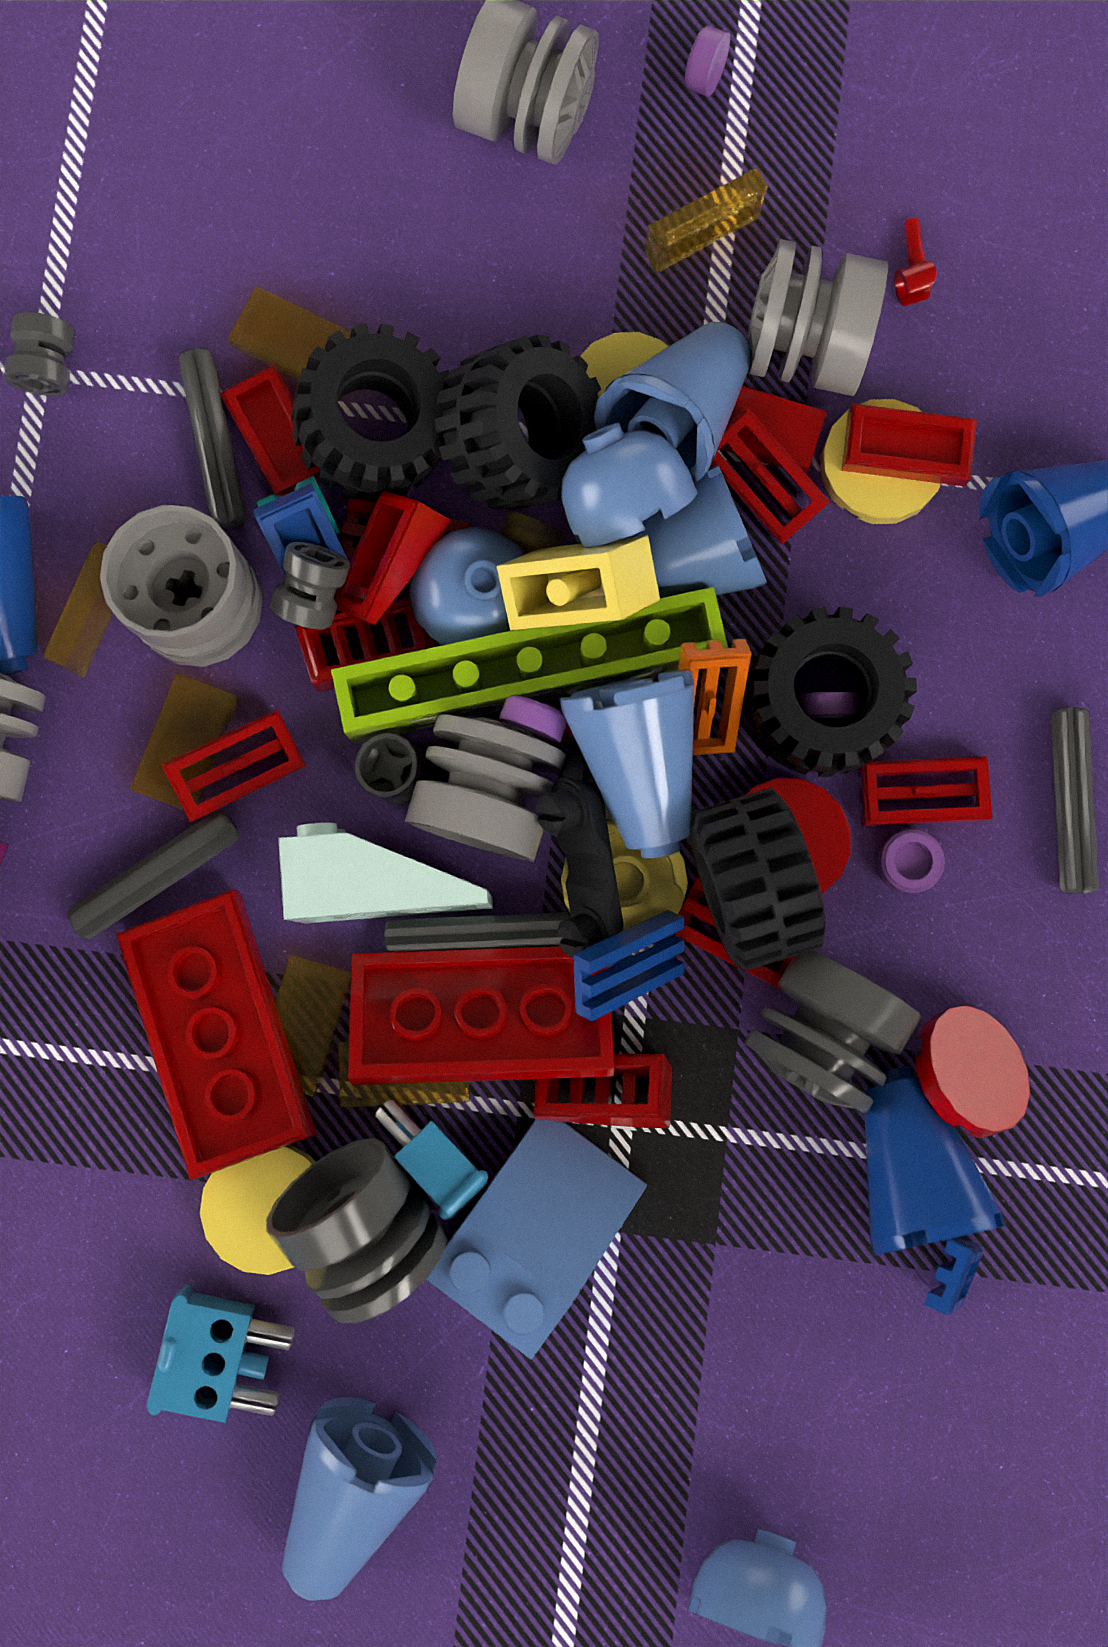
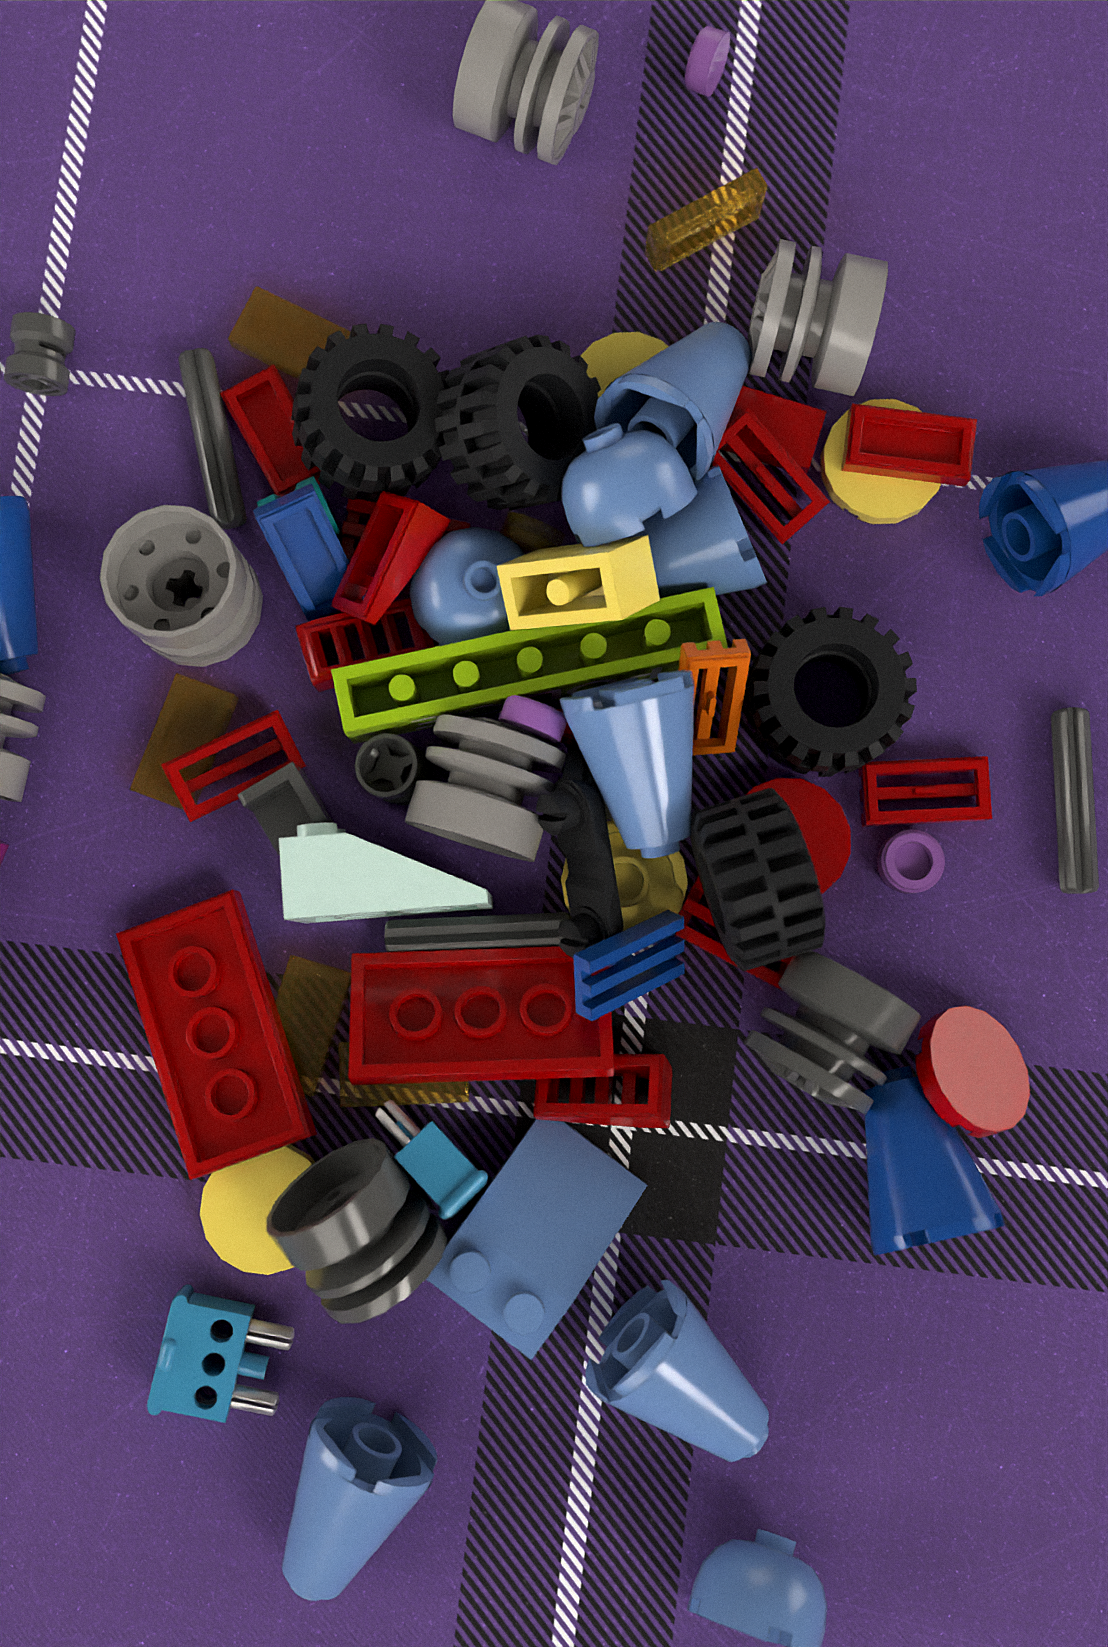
(82, 619): clear yellow tile -> none
(153, 874): dark grey axle -> none
(284, 803): none -> dark grey panel
(309, 585): dark grey wheel -> none
(677, 1376): none -> medium blue cone
(829, 705): medium lavender tile -> none
(915, 281): red hand -> none
(956, 1276): blue tile -> none

